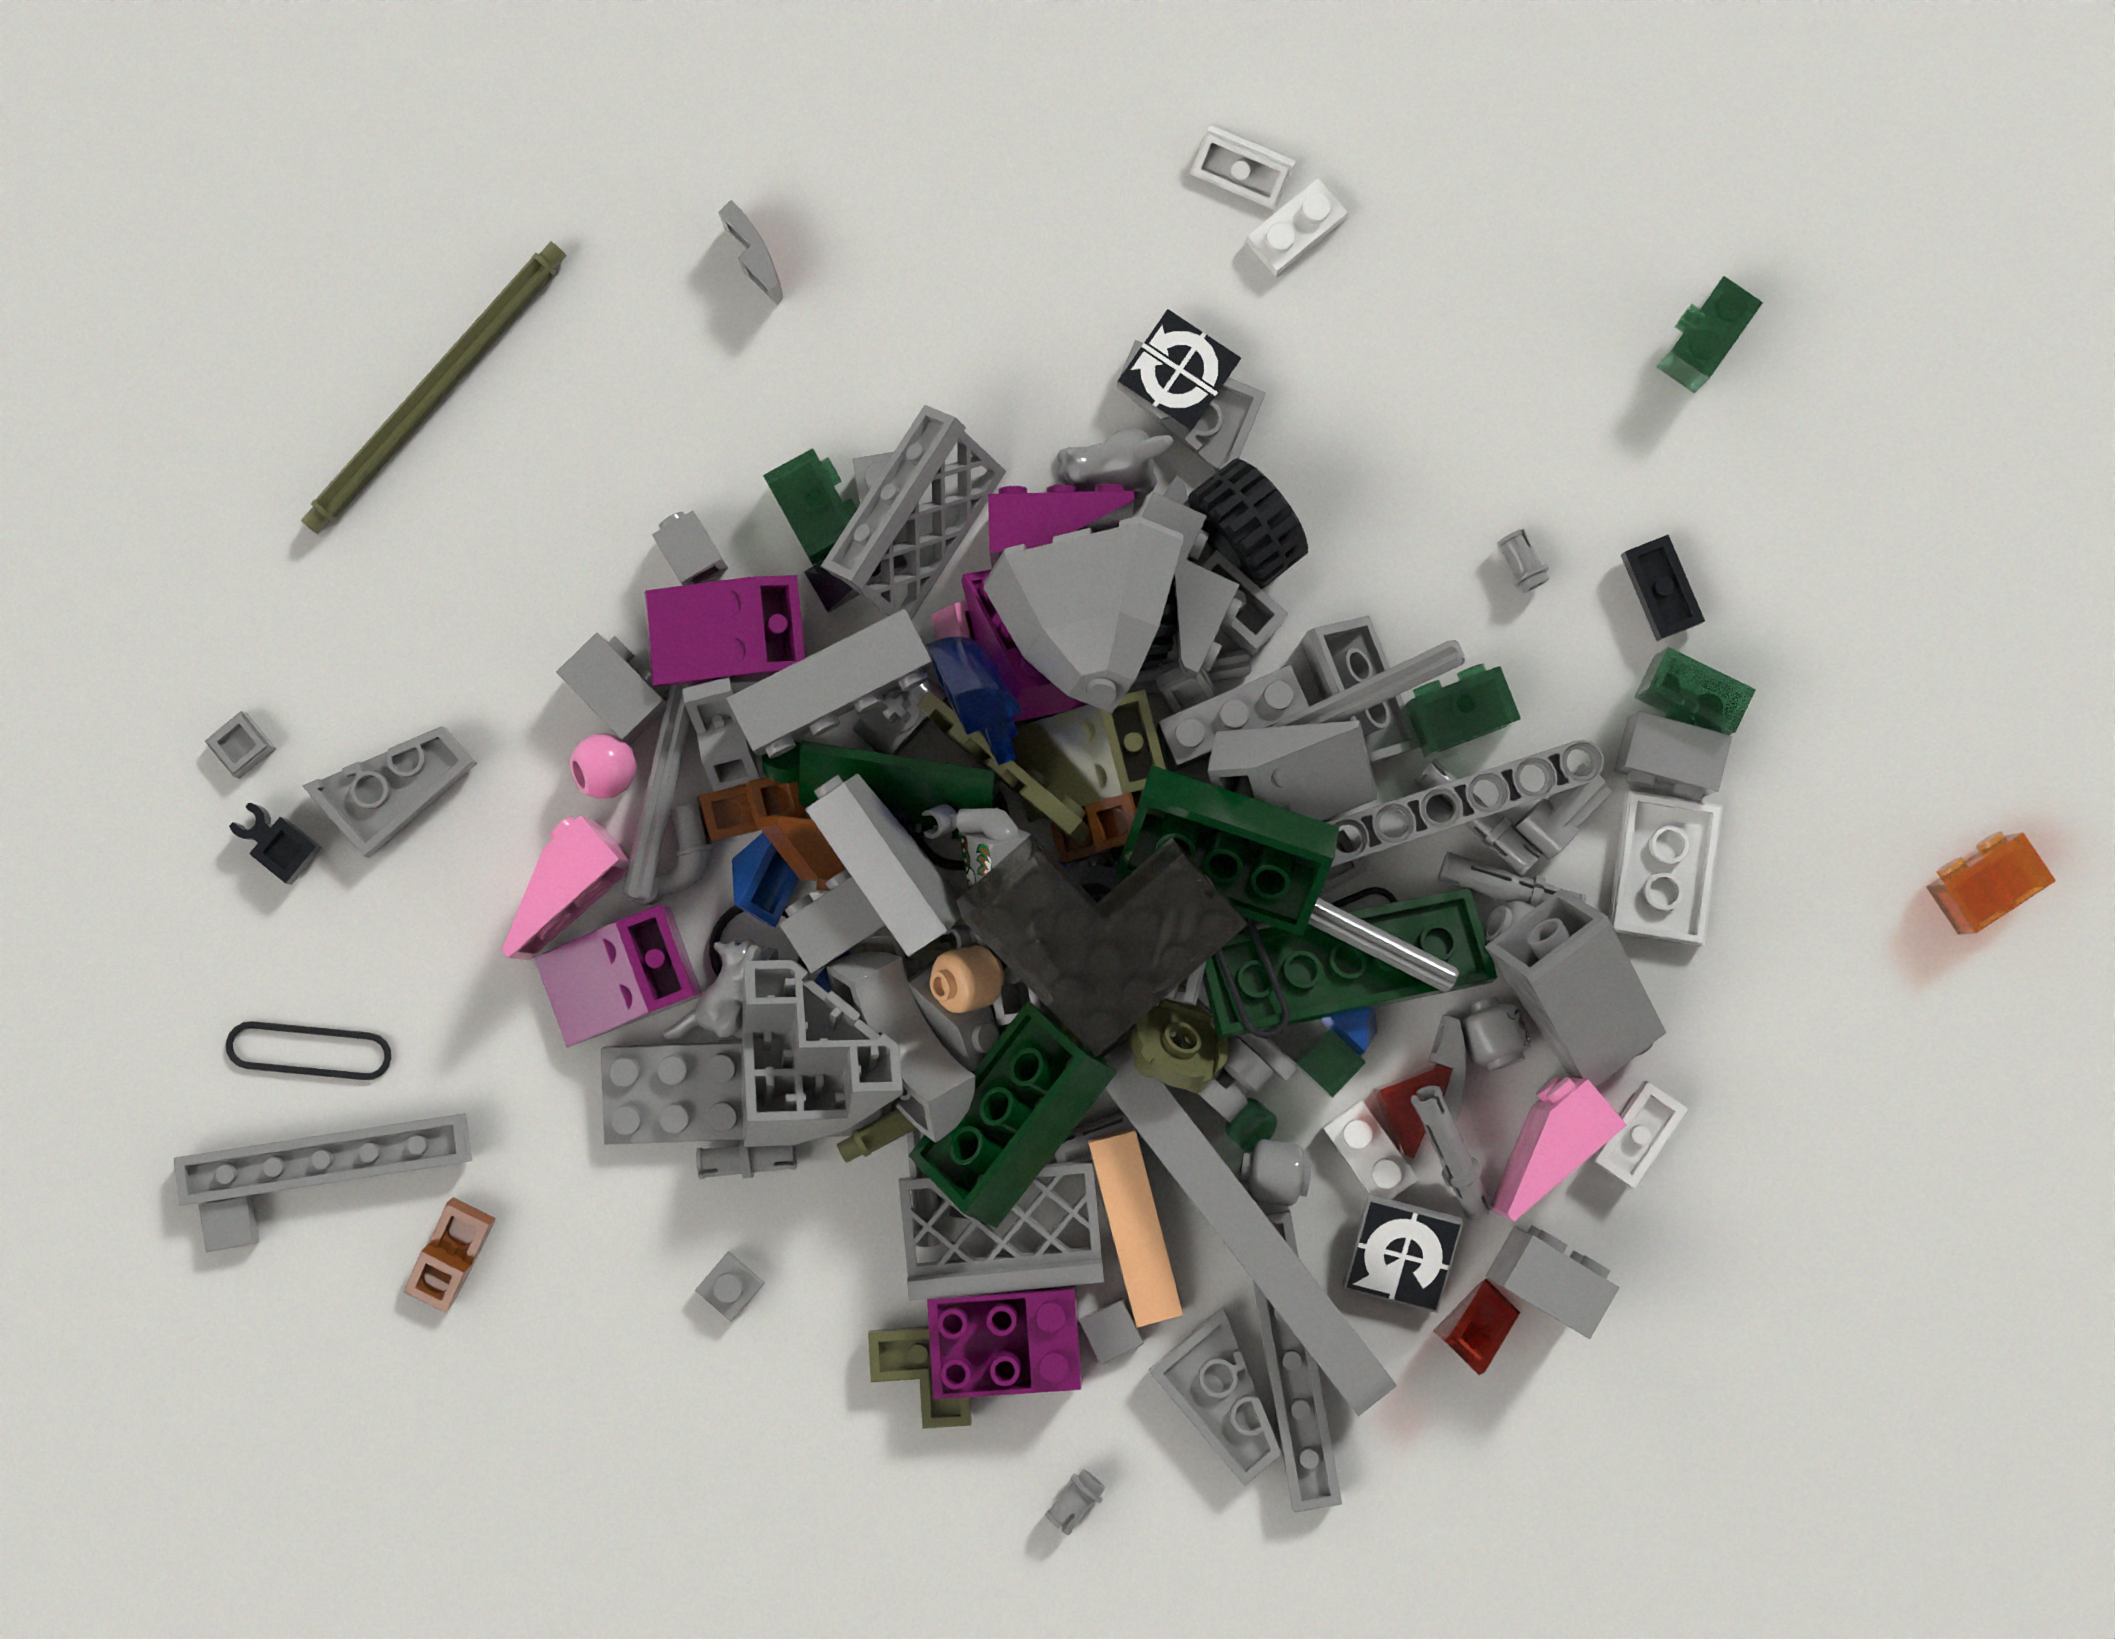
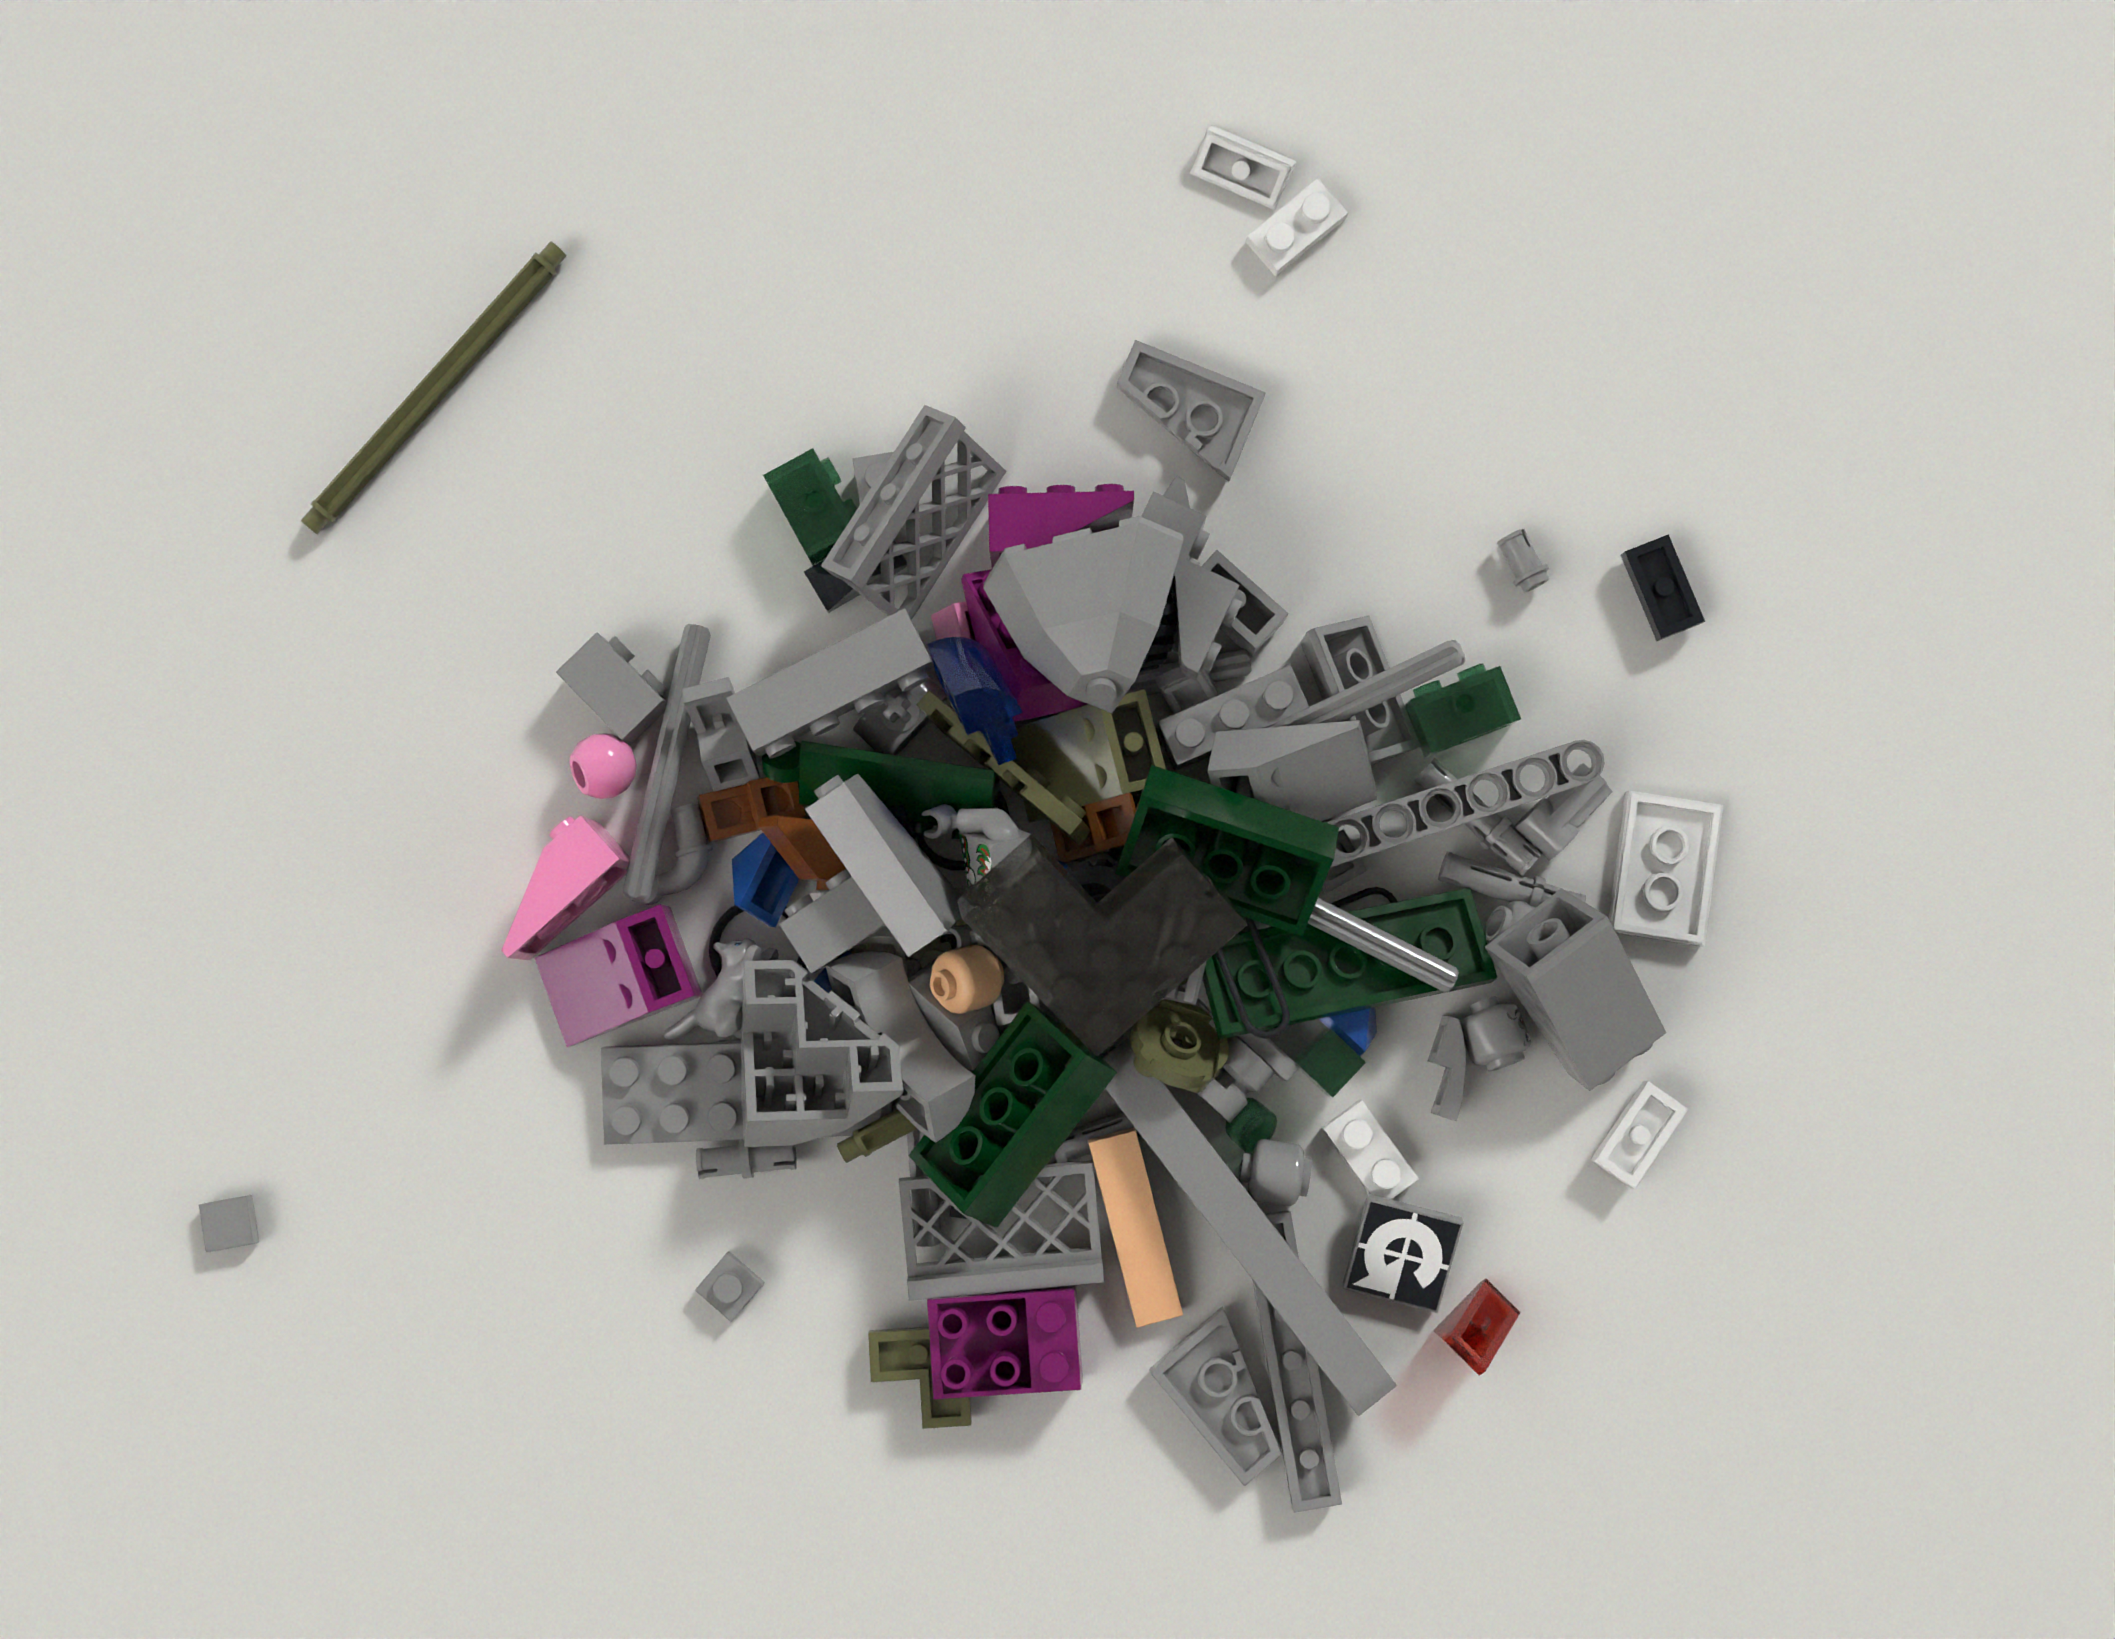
(240, 744): light grey tile -> none
(279, 846): black plate -> none
(304, 1070): black piece -> none
(322, 1159): light grey plate -> none
(385, 793): light grey wing -> none
(449, 1255): slope -> none
(689, 548): light grey brick -> none
(724, 630): magenta slope -> none
(756, 258): light grey slope -> none
(1076, 1501): light grey pin -> none
(1111, 1331): light grey tile -> none
(1121, 460): light grey animal -> none
(1179, 369): sticker -> none
(1250, 522): black tyre -> none
(1398, 1110): clear red slope -> none
(1458, 1166): light grey pin -> none
(1554, 1141): bright pink slope -> none
(1560, 1285): light grey brick -> none
(1672, 755): light grey brick -> none
(1694, 692): clear green brick -> none
(1708, 334): clear green brick -> none
(1989, 882): clear orange brick -> none

